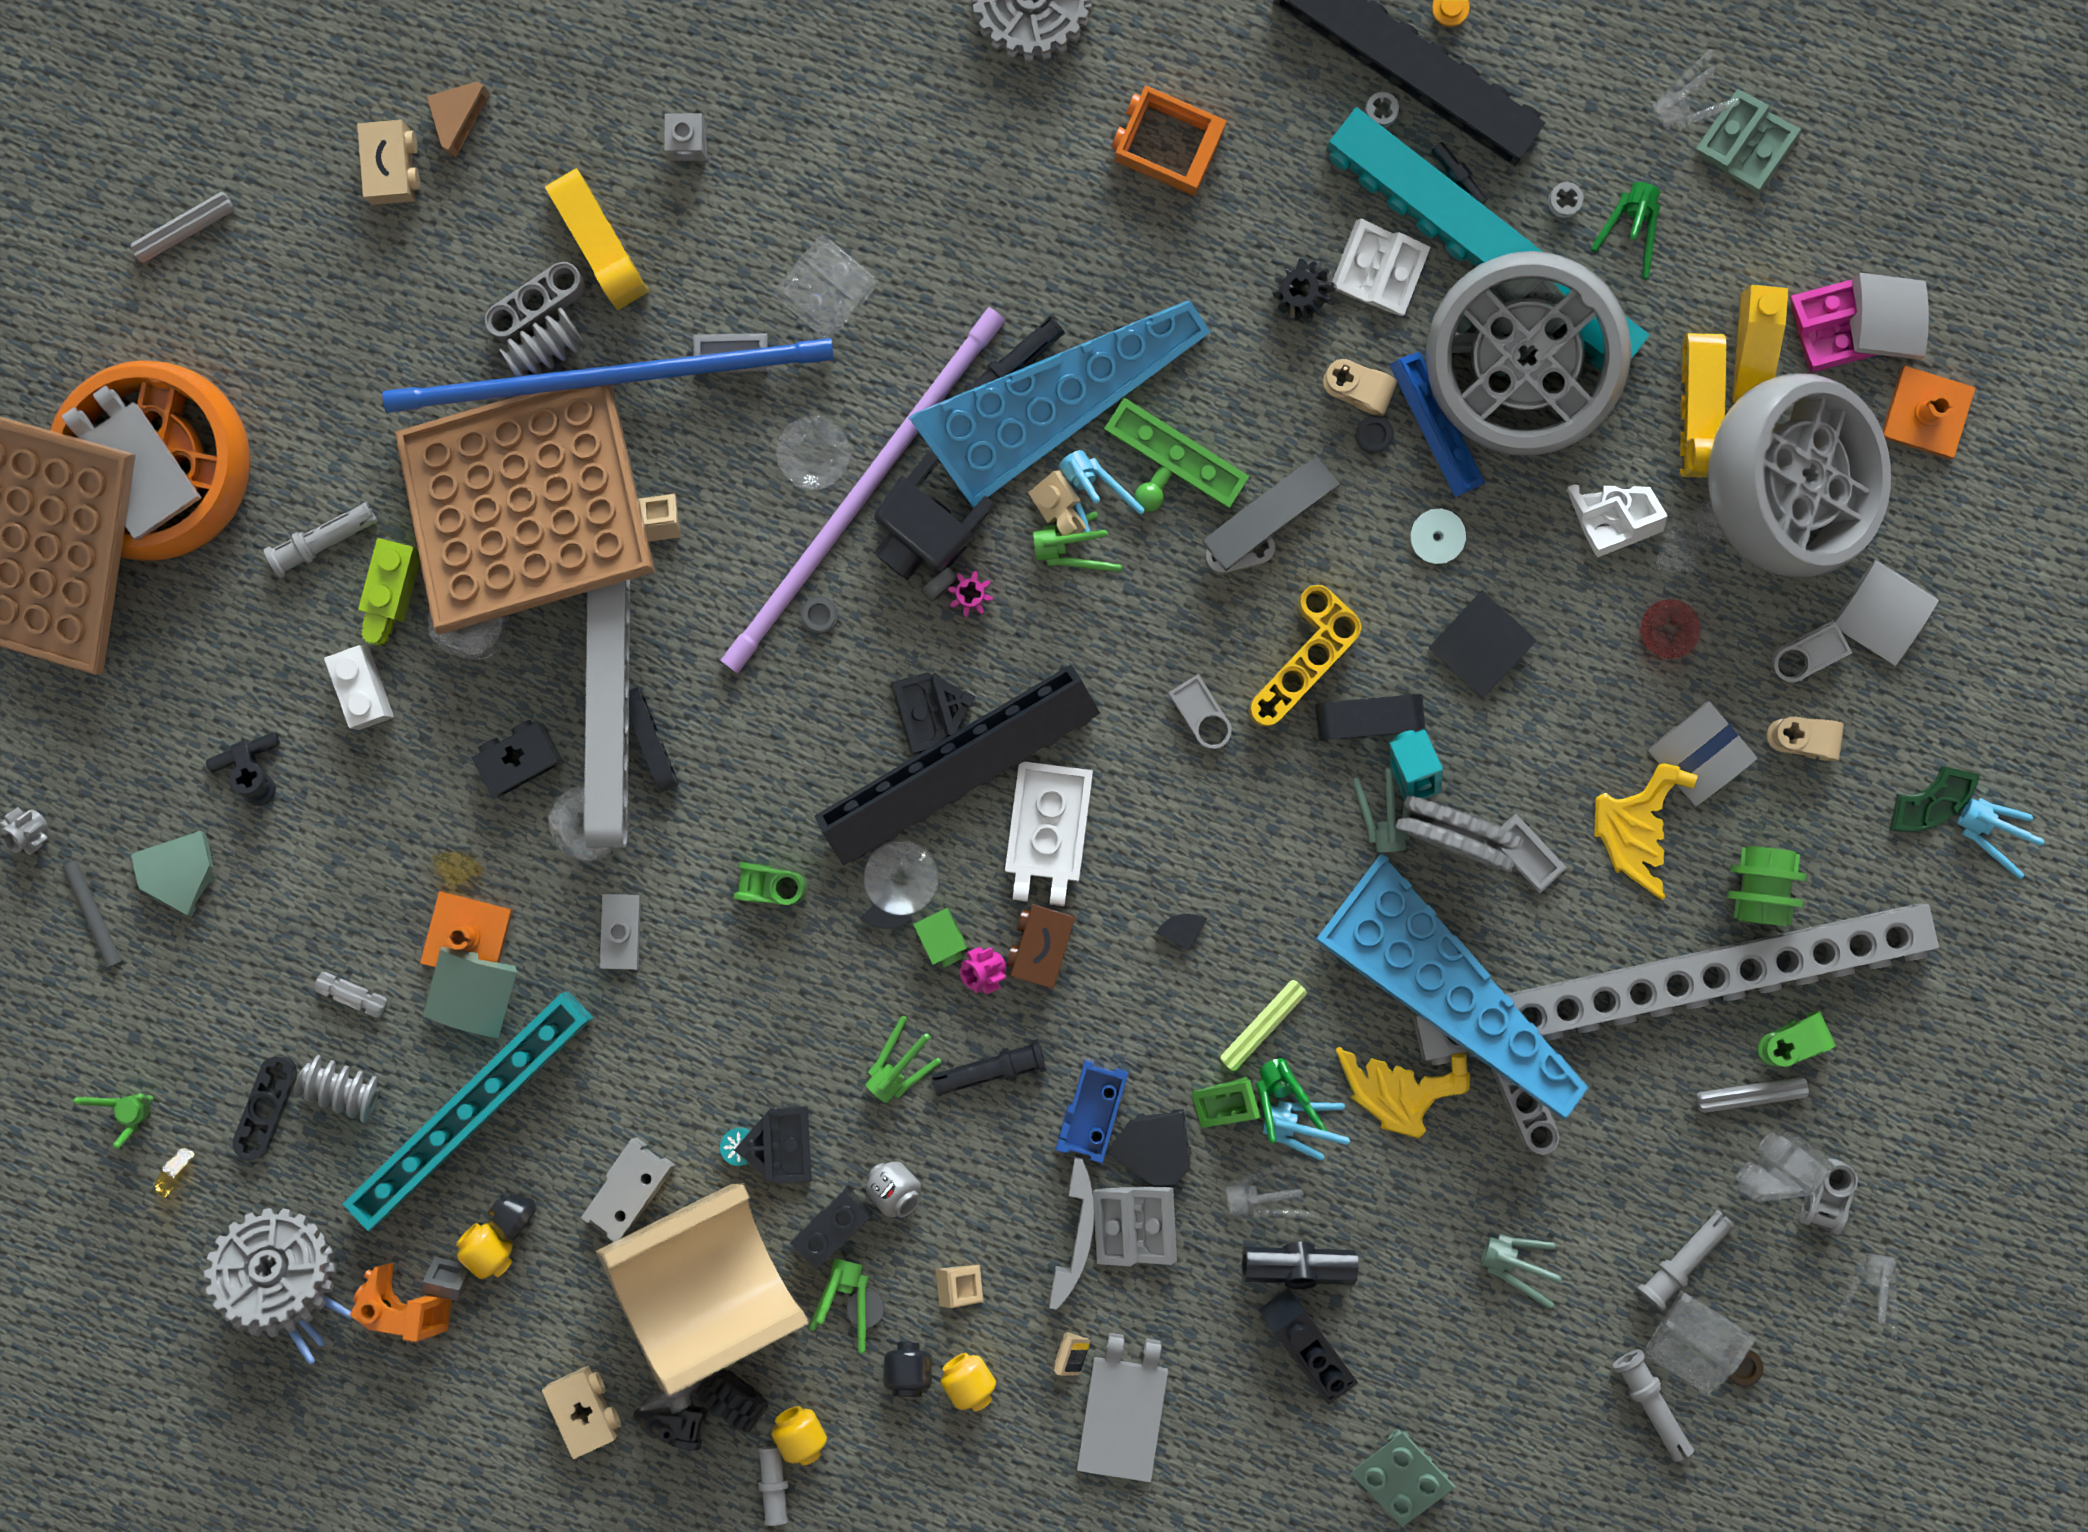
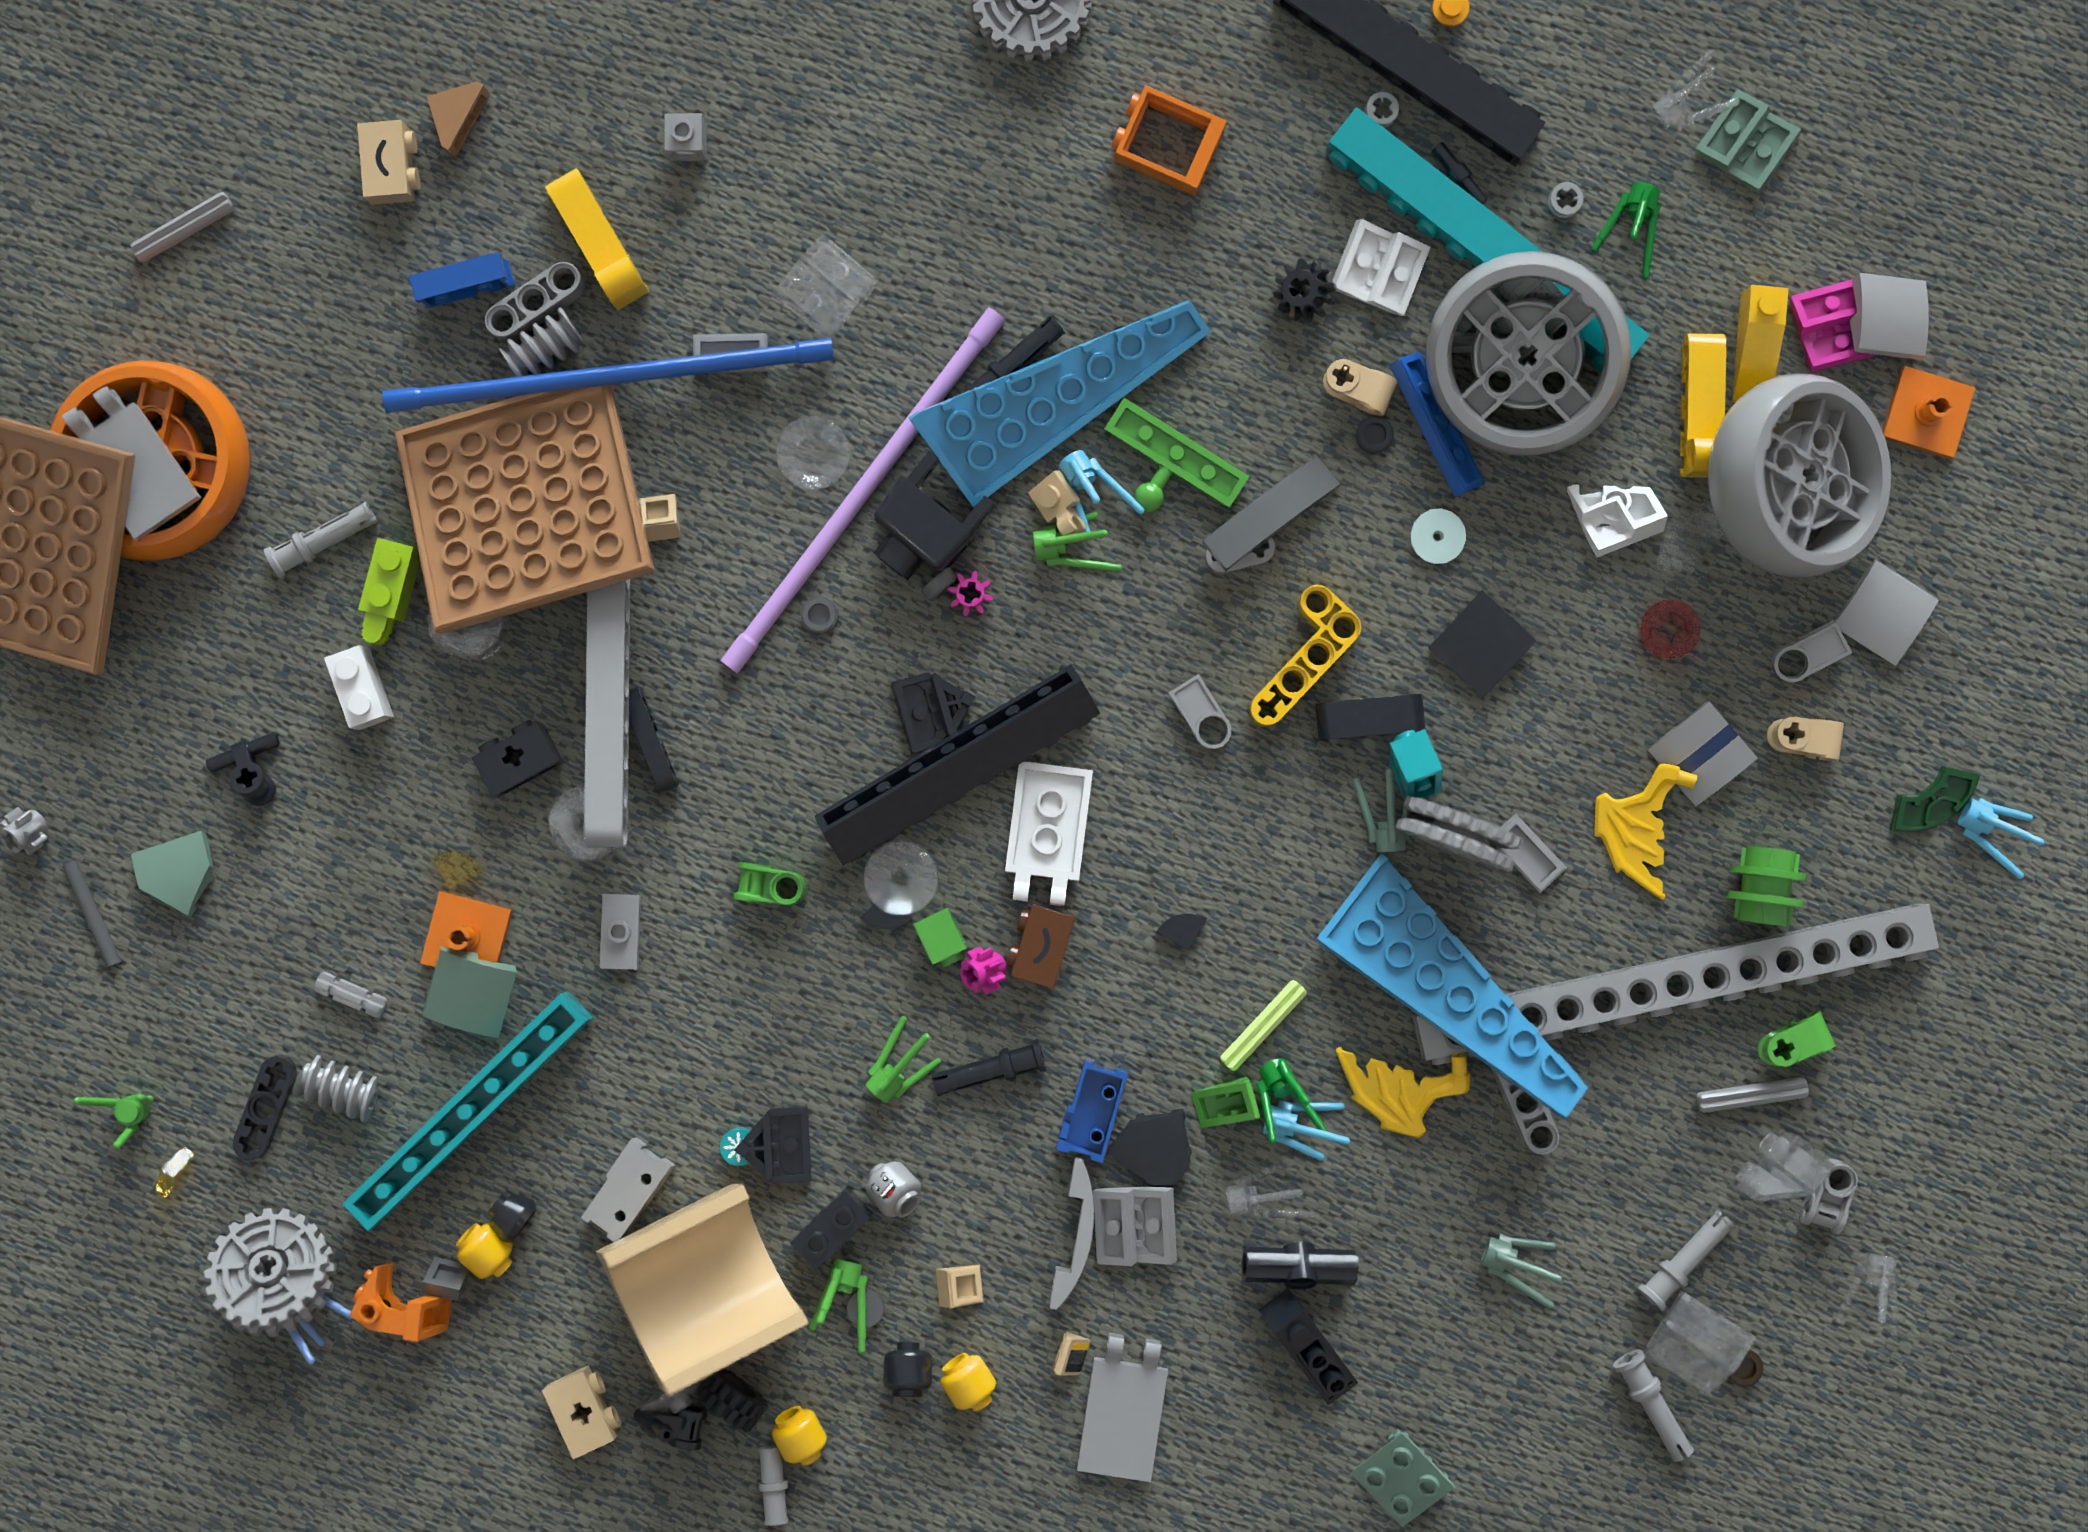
(460, 280): none -> blue piece

